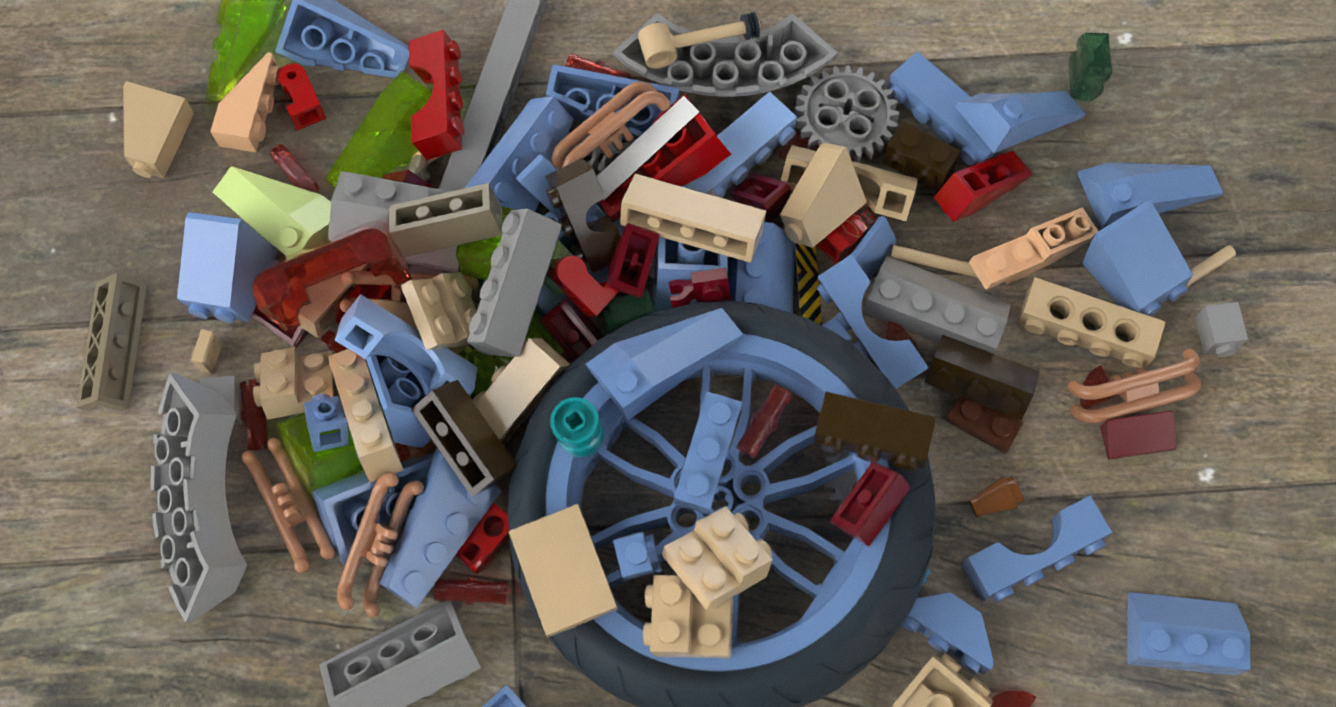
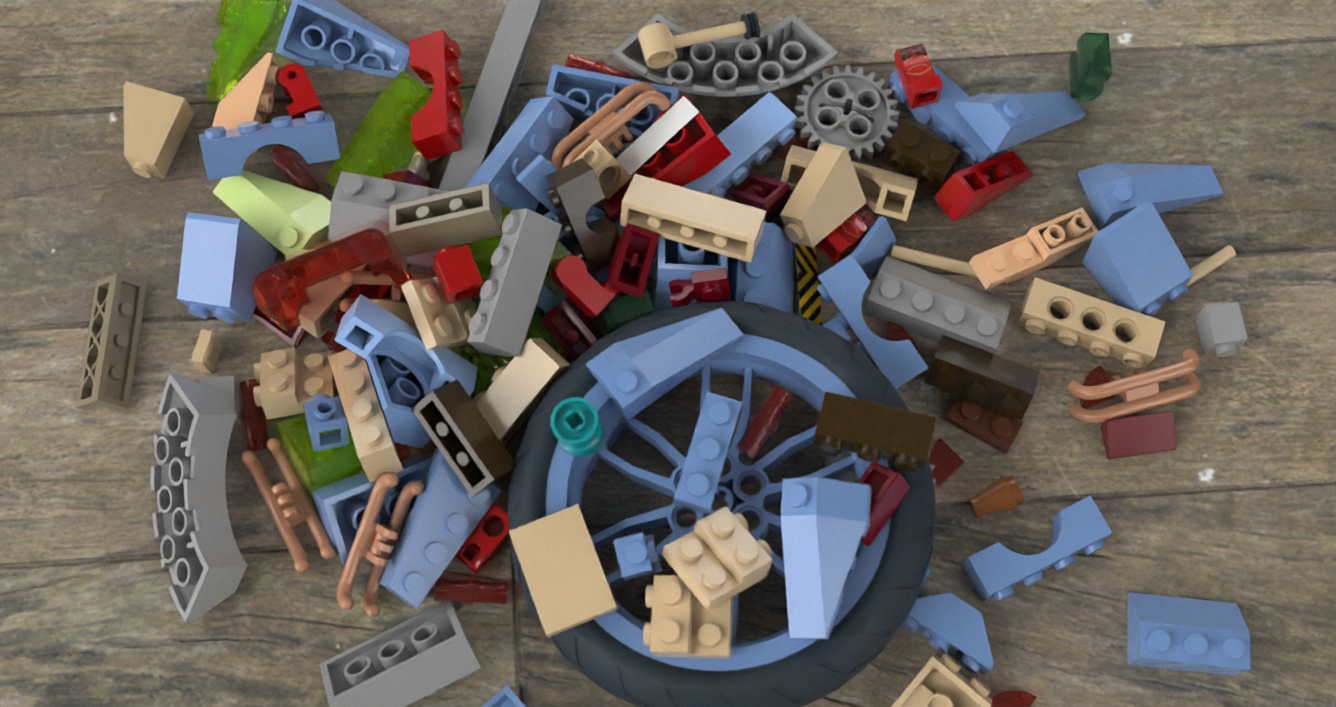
(228, 150): none -> medium blue arch
(457, 273): none -> red brick
(607, 169): none -> tan brick
(820, 539): none -> medium blue wedge
(917, 76): none -> red leg
(945, 462): none -> clear red tile

